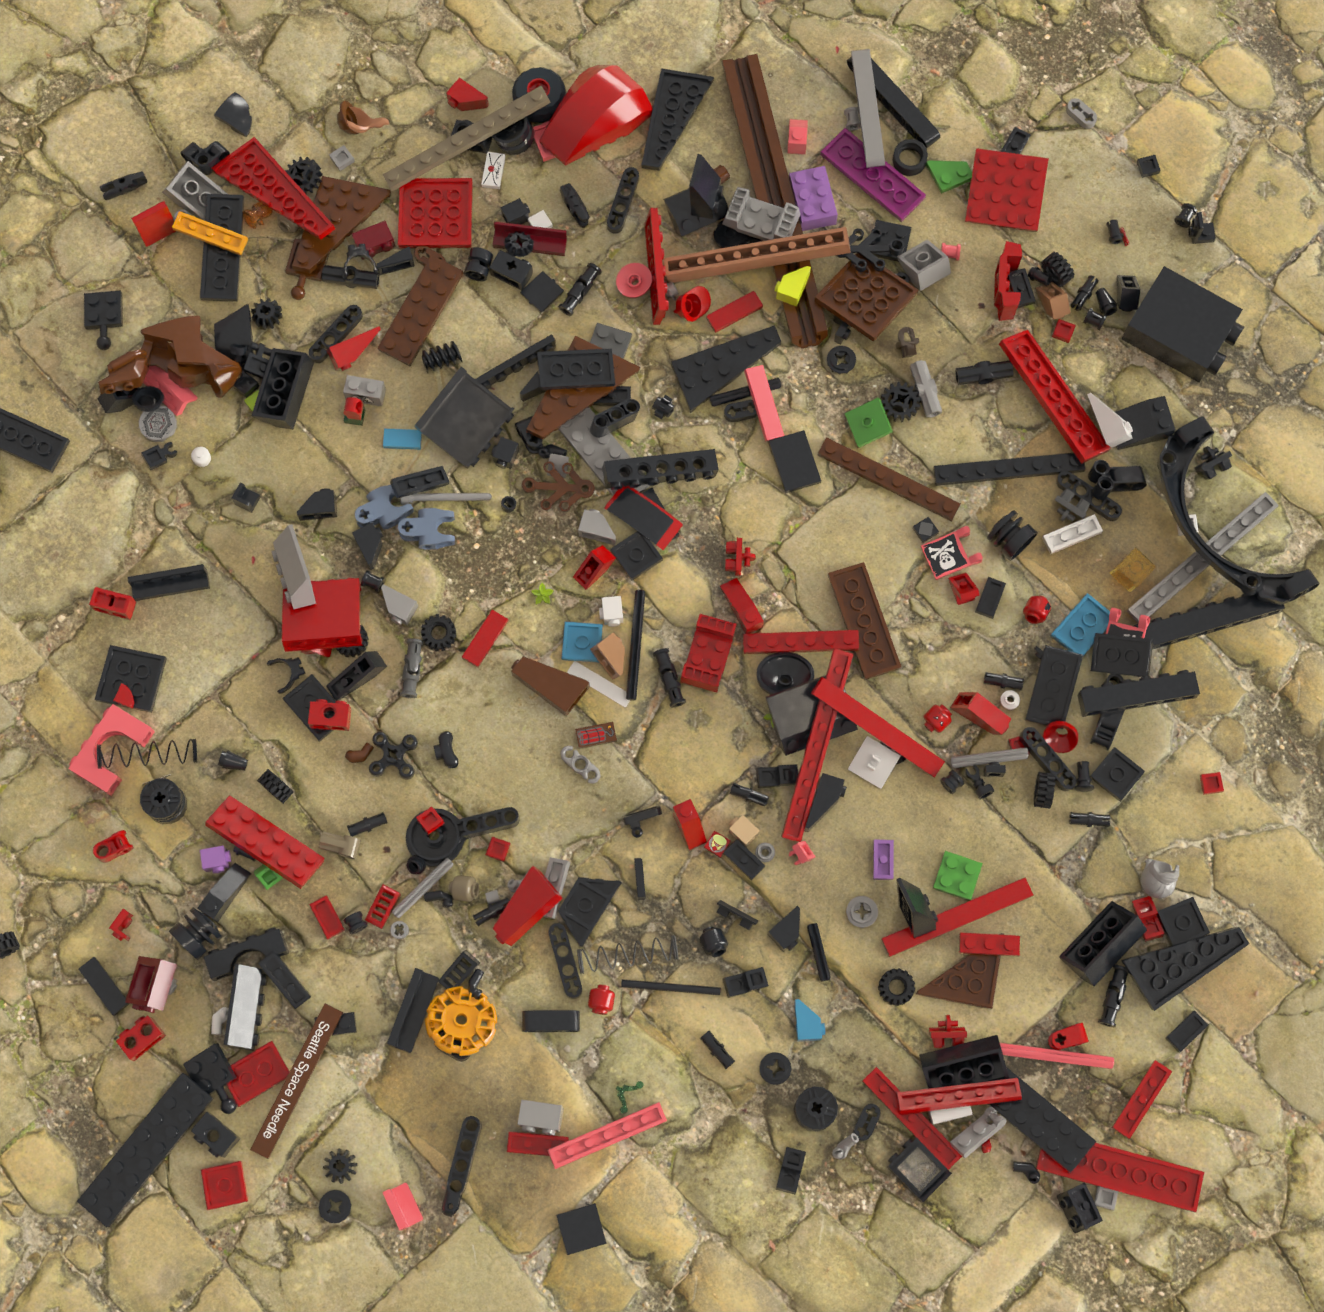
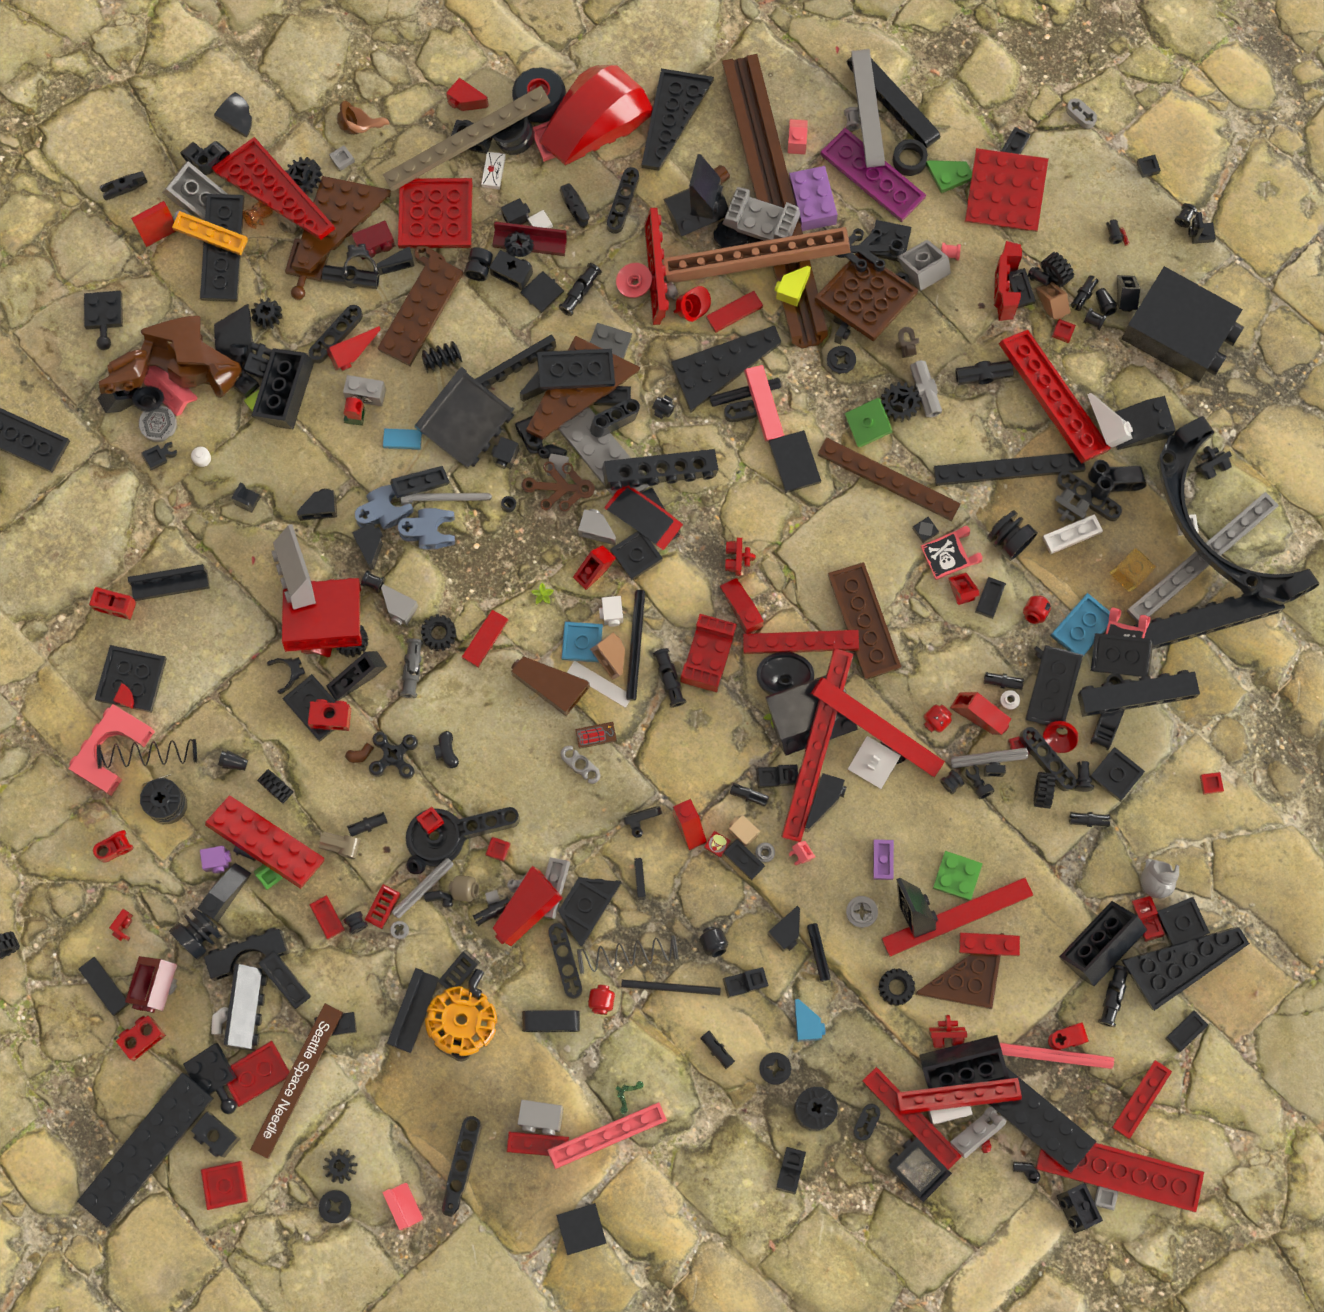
(746, 922): black piece -> none
(844, 1146): light grey arm -> none

